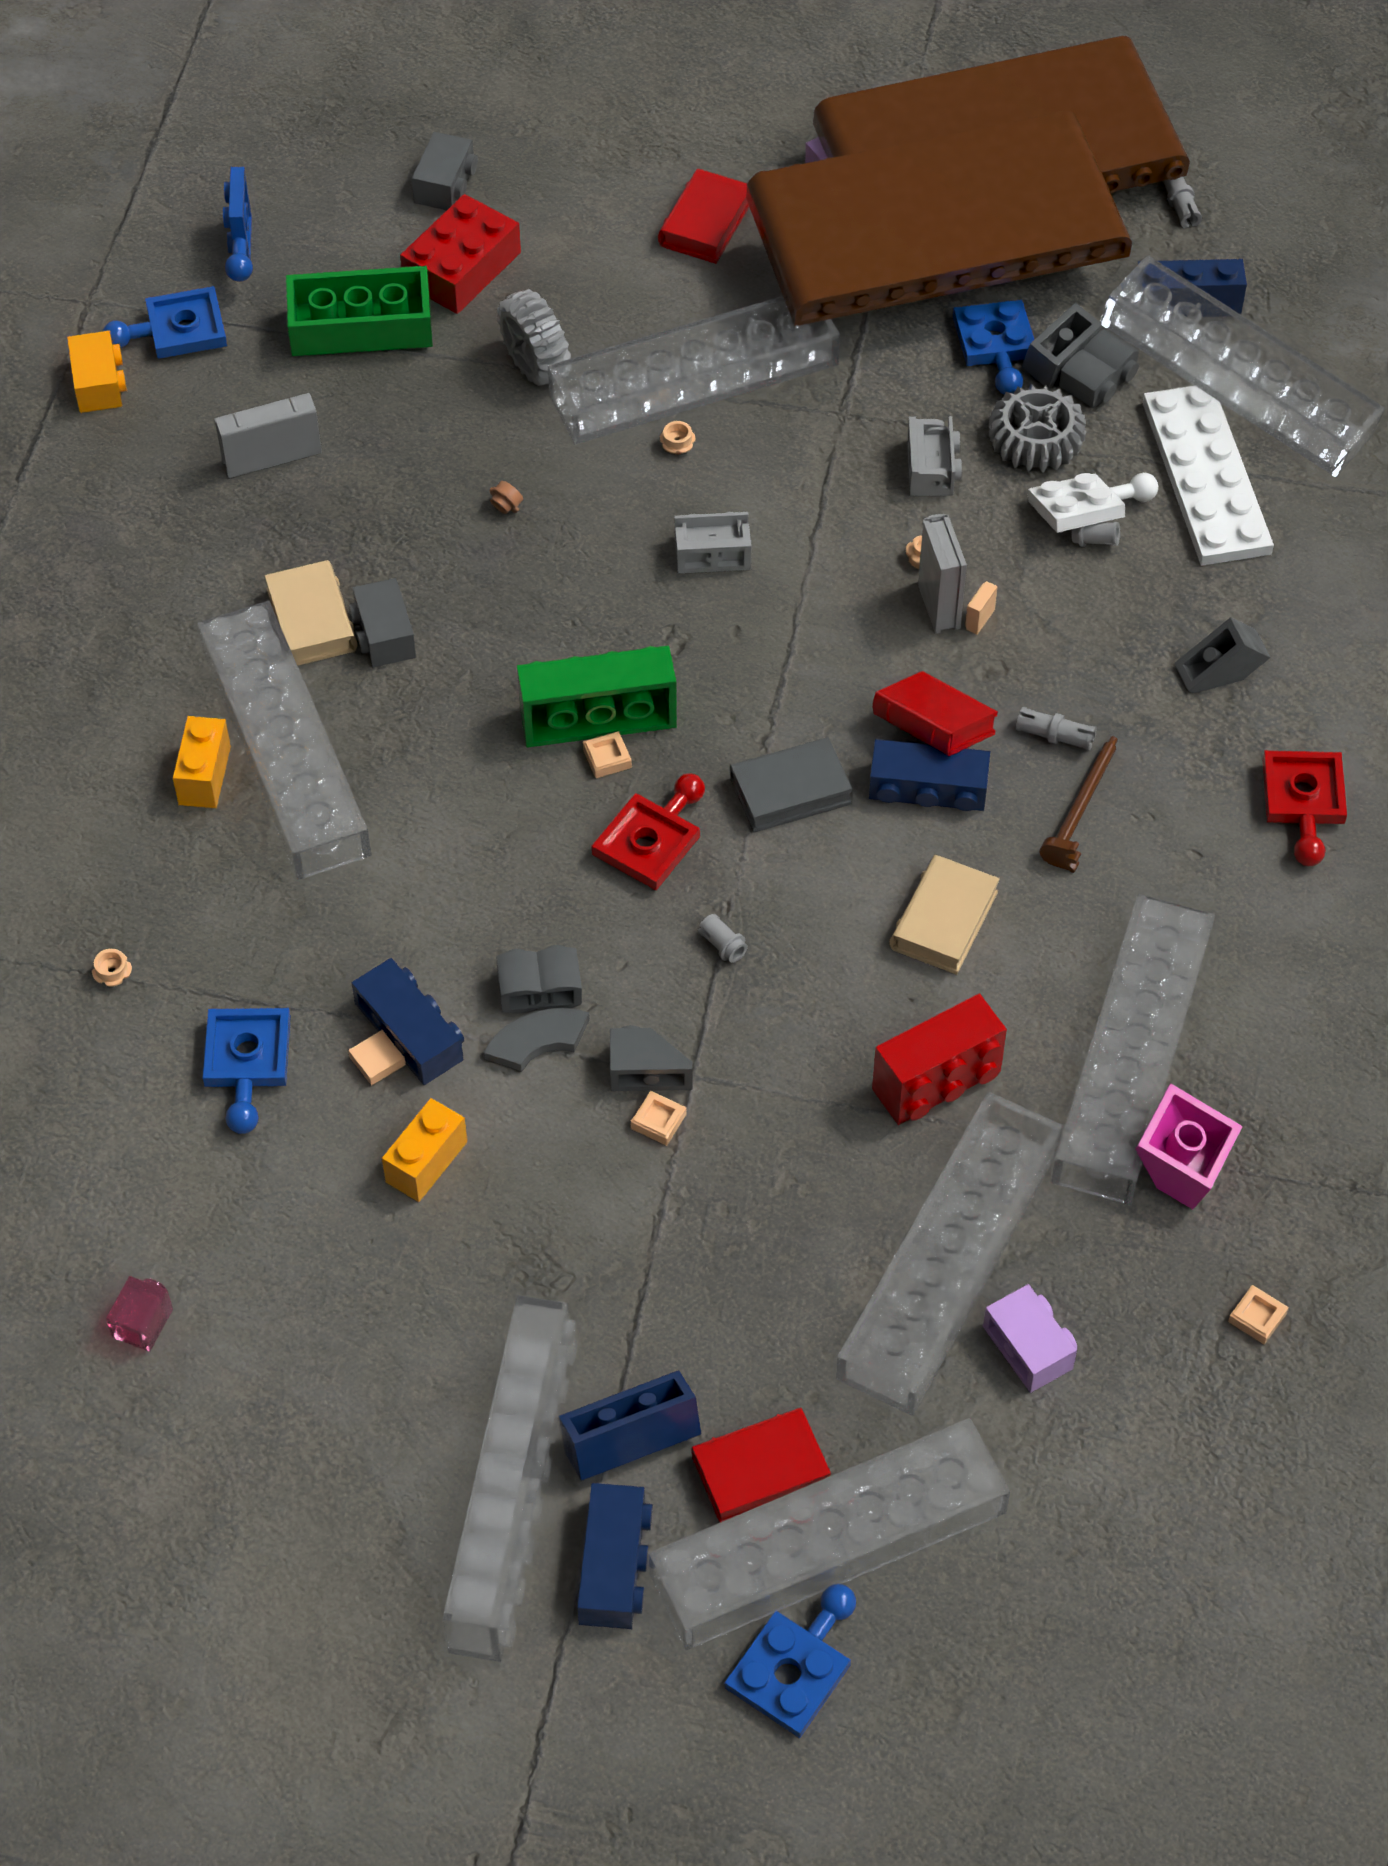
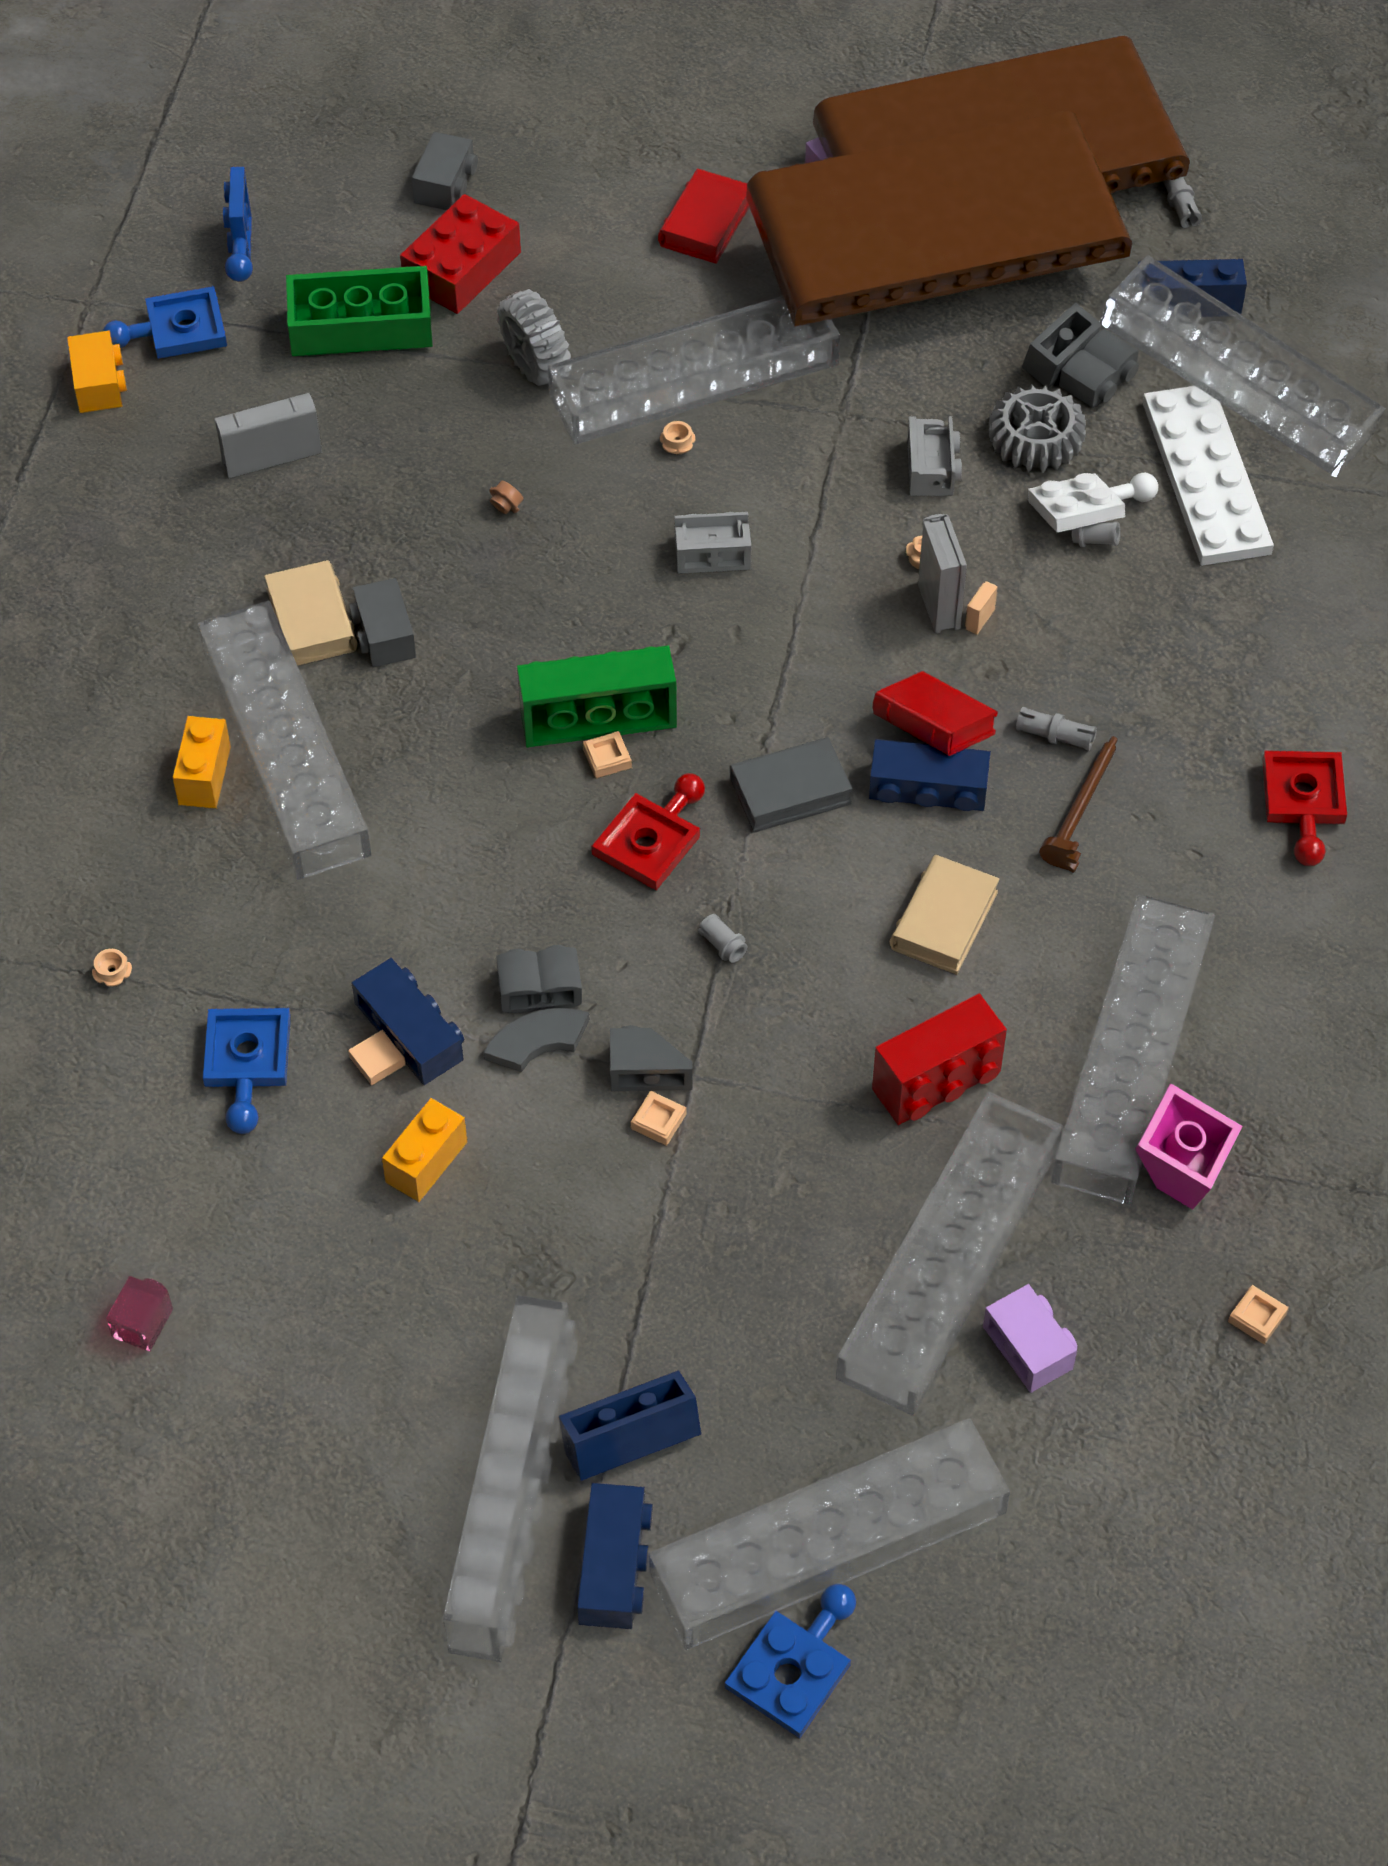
(759, 1463): red piece -> none
(984, 348): blue plate -> none
(1222, 657): dark grey slope -> none

